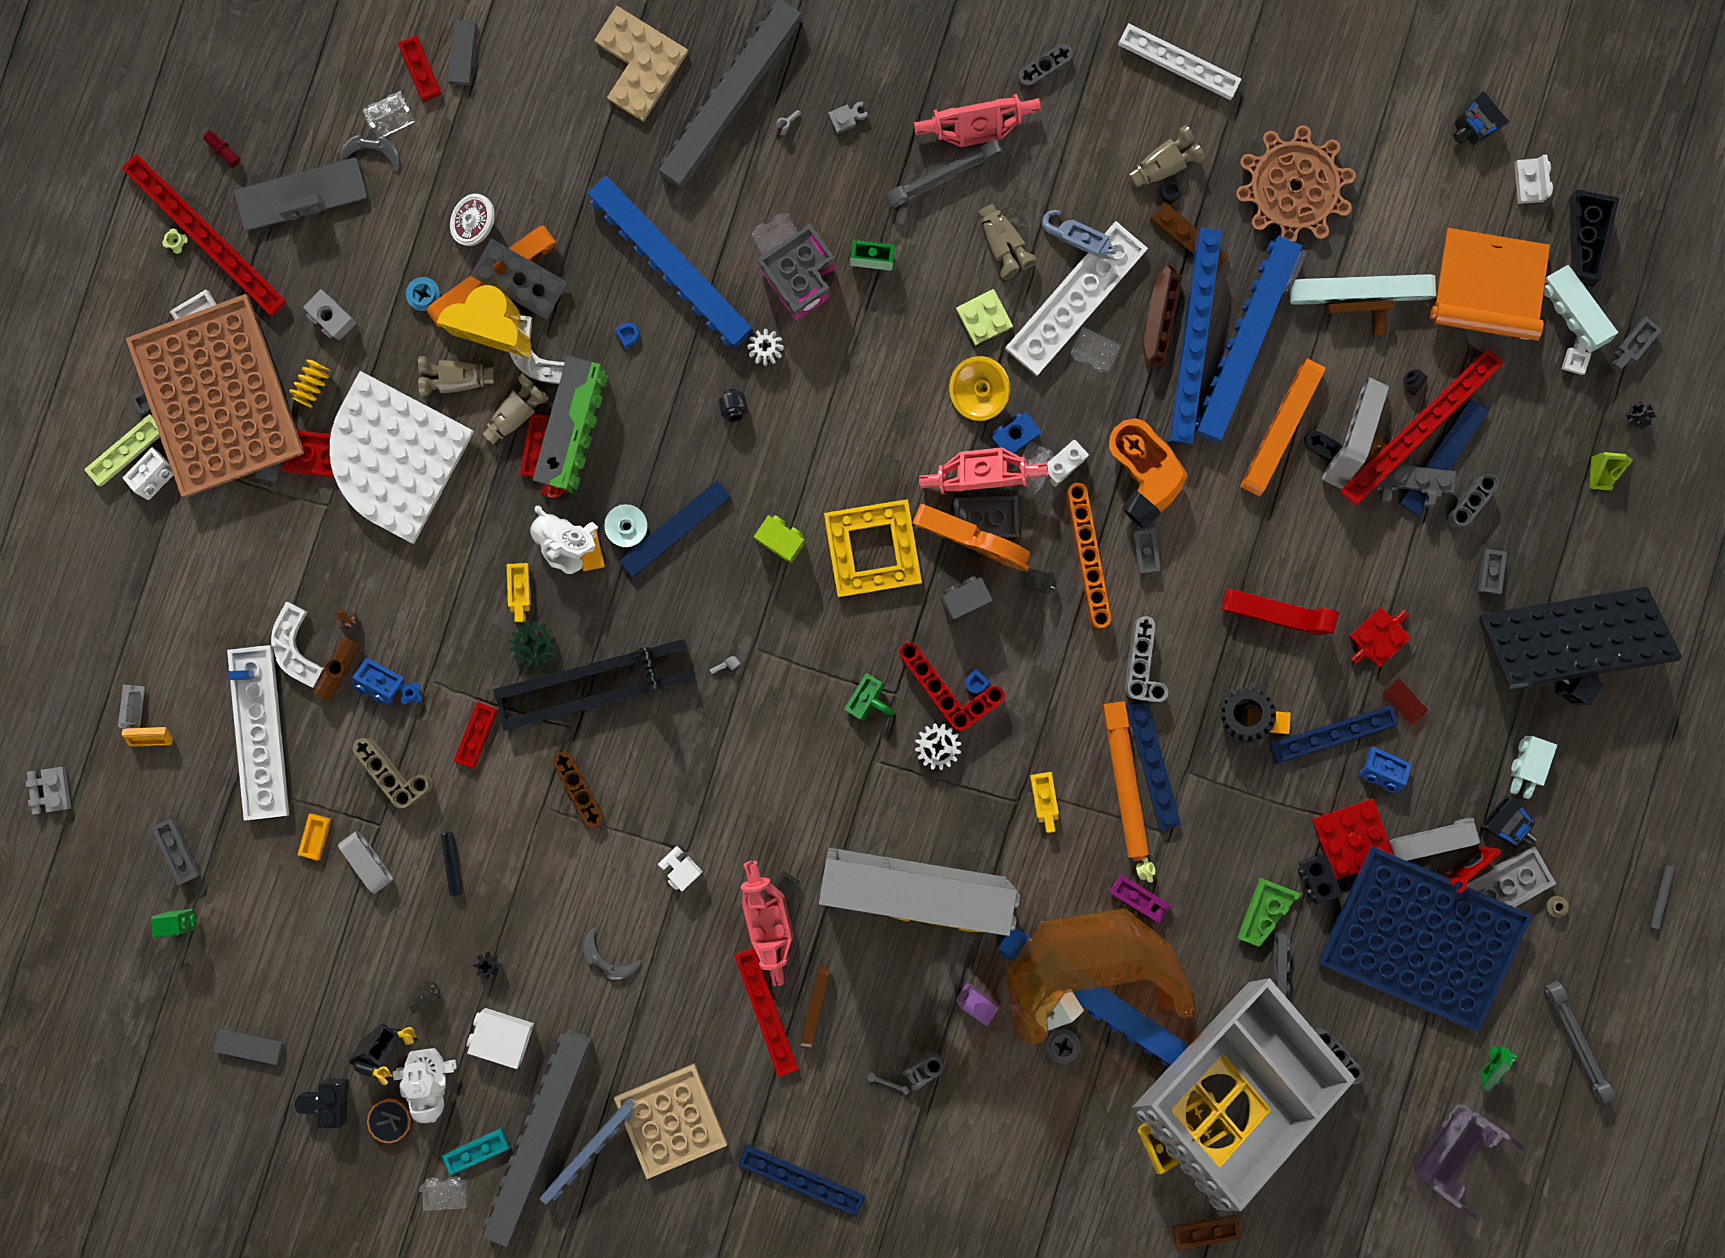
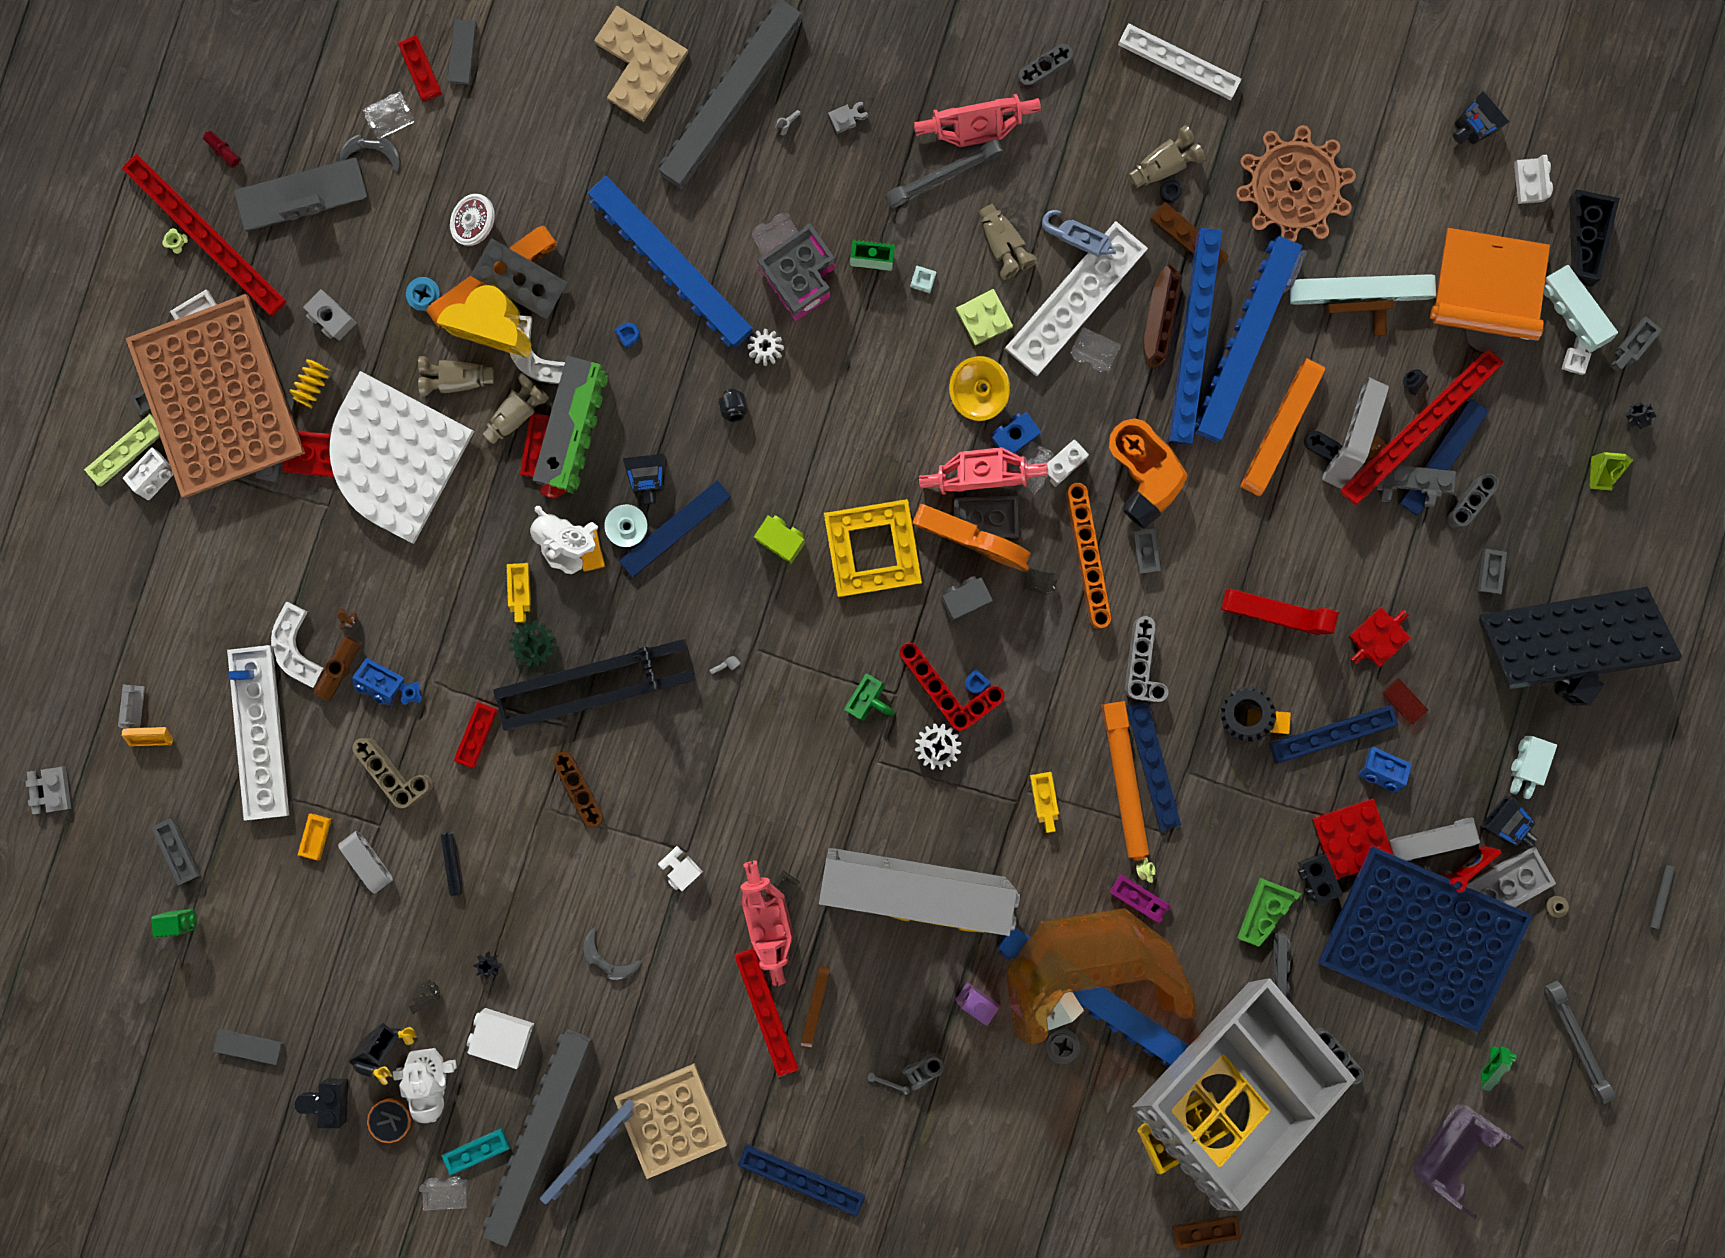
(646, 475): none -> black torso
(923, 279): none -> light aqua tile

